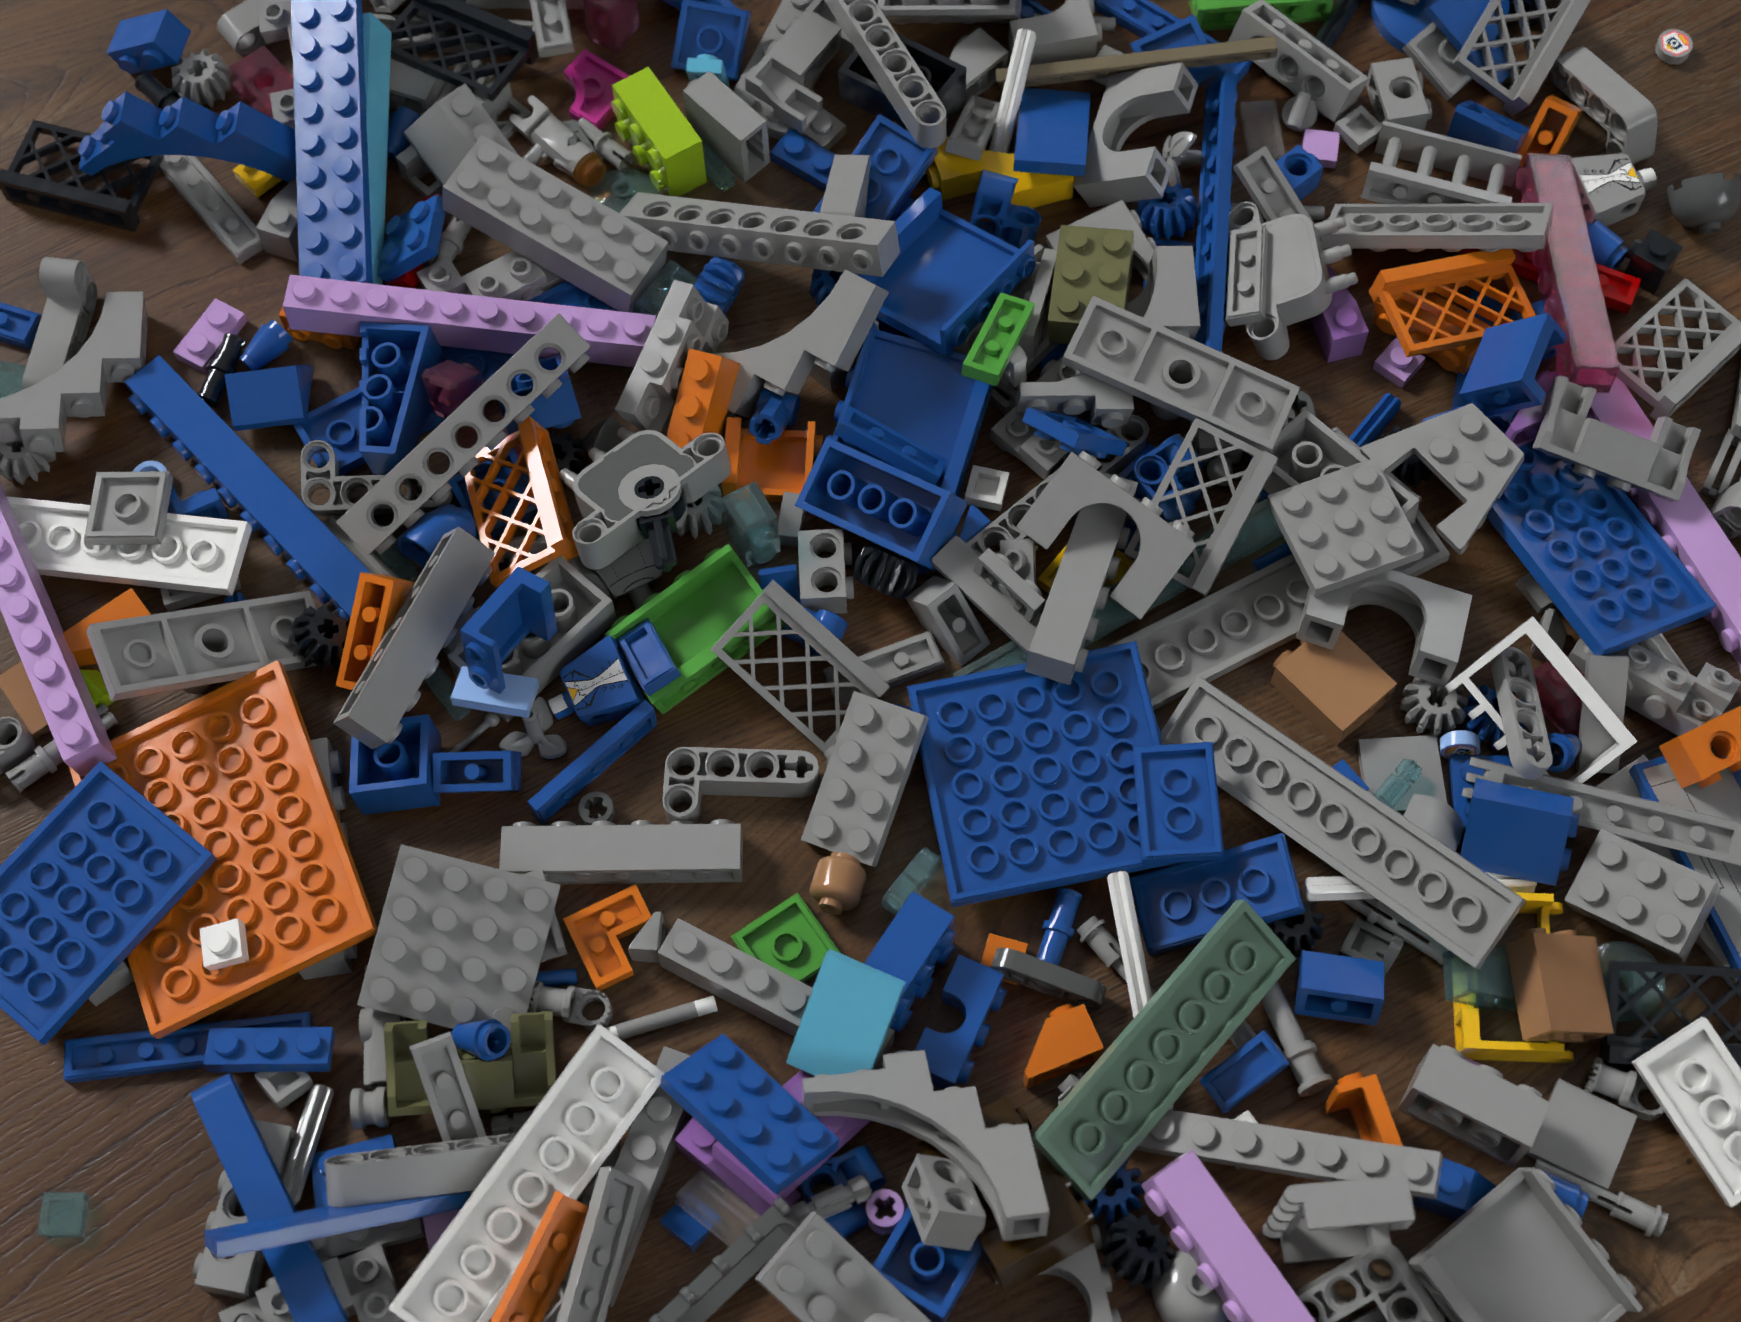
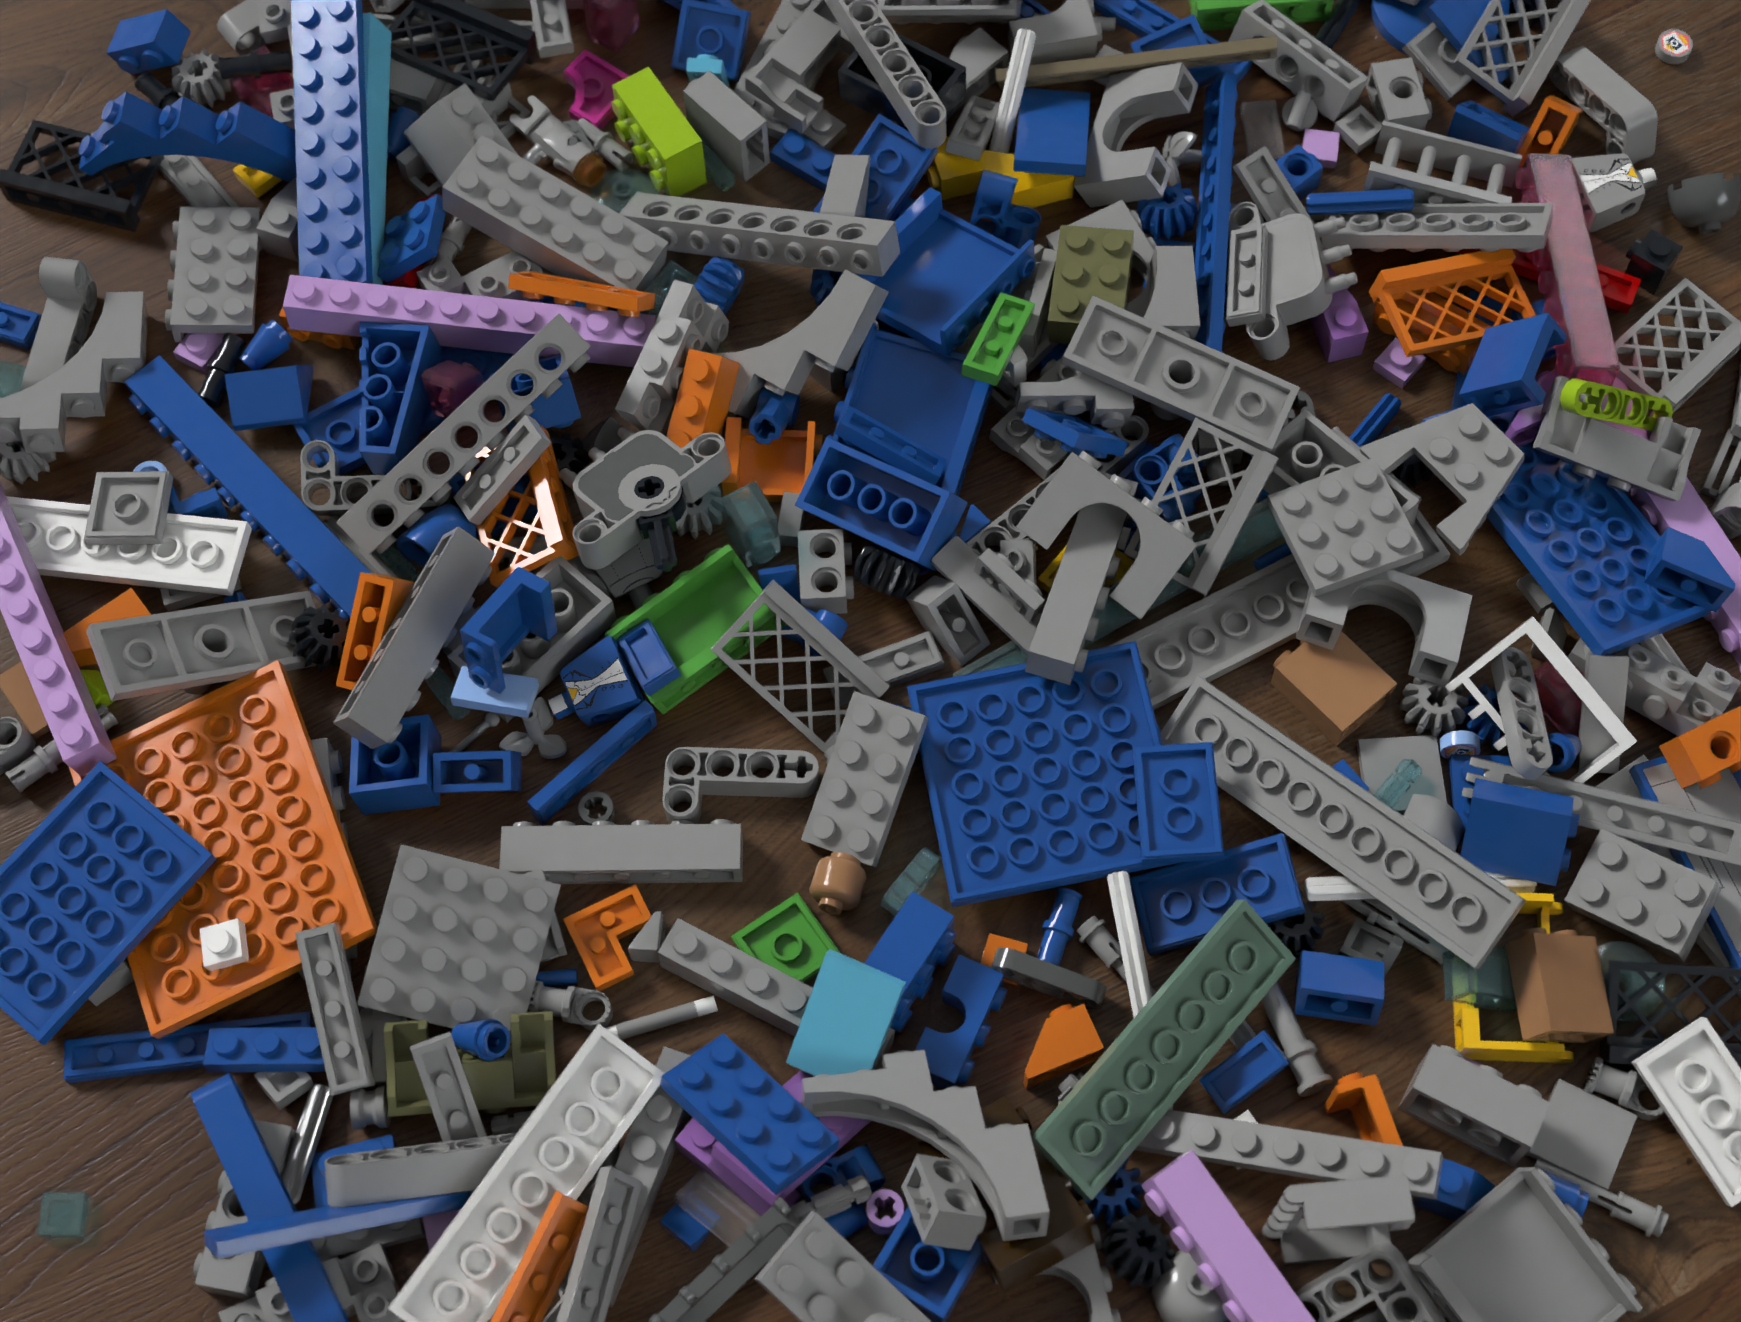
(214, 271): none -> light grey bracket
(255, 65): none -> black pin
(334, 1008): none -> light grey tile
(502, 470): none -> light grey plate
(568, 291): none -> orange plate
(987, 488): white plate -> none
(1360, 201): none -> blue axle
(1606, 245): blue brick -> none
(1616, 405): none -> lime beam
(1688, 570): none -> blue slope

